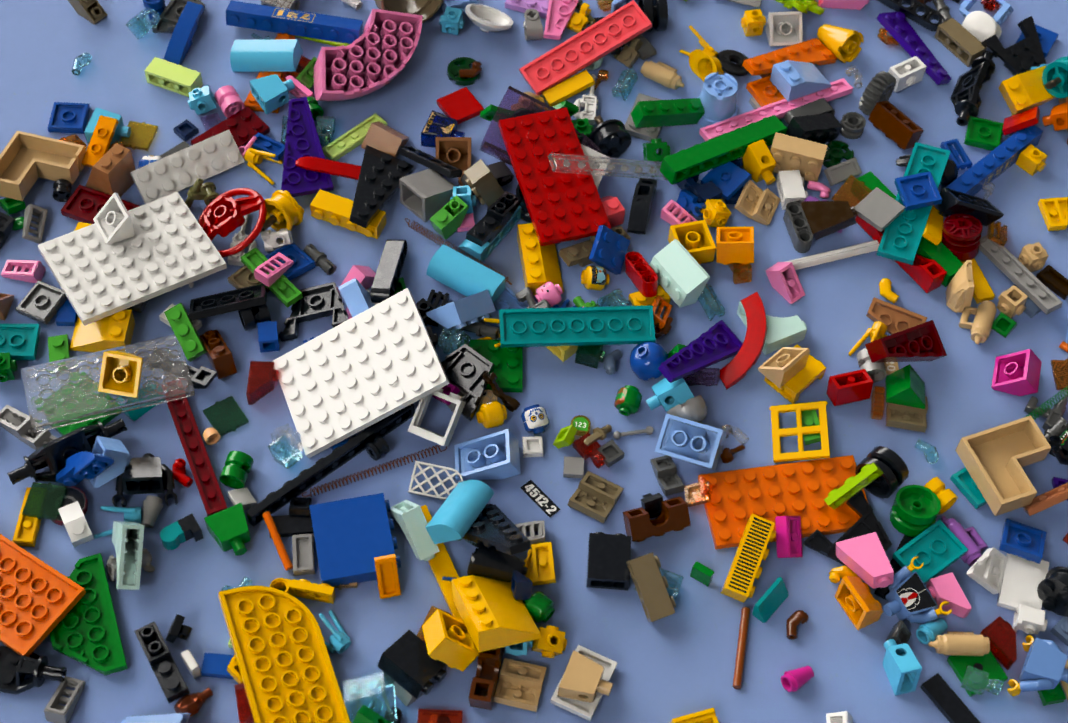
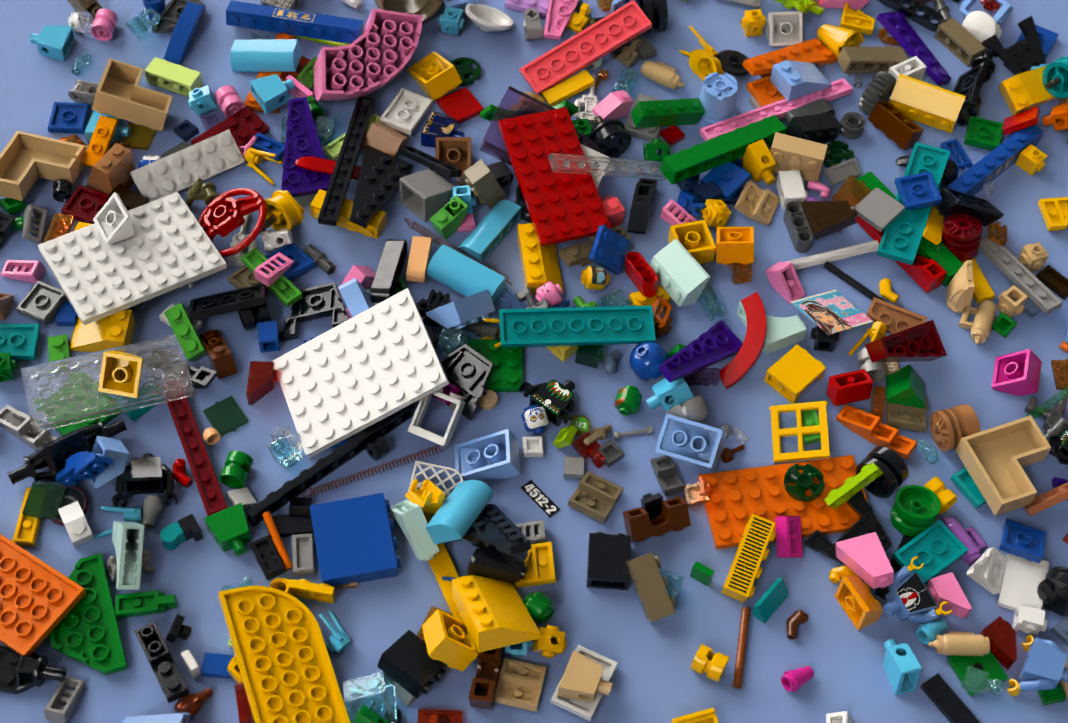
(54, 41): none -> medium azure torso
(59, 226): none -> clear orange plate
(81, 21): none -> clear head
(83, 90): none -> light grey piece
(104, 24): none -> bright pink wheel
(124, 98): none -> tan piece
(129, 198): none -> dark brown tile
(143, 603): none -> green hinge
(268, 557): none -> black plate
(346, 161): none -> black plate
(387, 576): light orange tile -> none
(406, 111): none -> white tile
(418, 259): none -> light nougat beam
(428, 496): none -> yellow hinge
(435, 75): none -> yellow slope
(472, 72): reddish brown arm -> none
(491, 414): yellow head -> none
(495, 219): black slope -> none
(510, 403): dark brown piece -> none
(521, 586): dark blue slope -> none
(554, 397): none -> black torso
(614, 106): none -> bright pink slope
(672, 135): none -> red tile
(709, 662): none -> yellow wheel
(784, 364): tan slope -> none
(803, 482): none -> dark green piece
(822, 340): none -> black brick
(831, 311): none -> sticker
(852, 282): none -> black bar
(856, 20): none -> yellow wing
(870, 59): none -> dark tan brick
(874, 431): none -> orange slope
(899, 633): dark grey slope -> none
(927, 103): none -> yellow slope
(953, 424): none -> medium nougat wheel

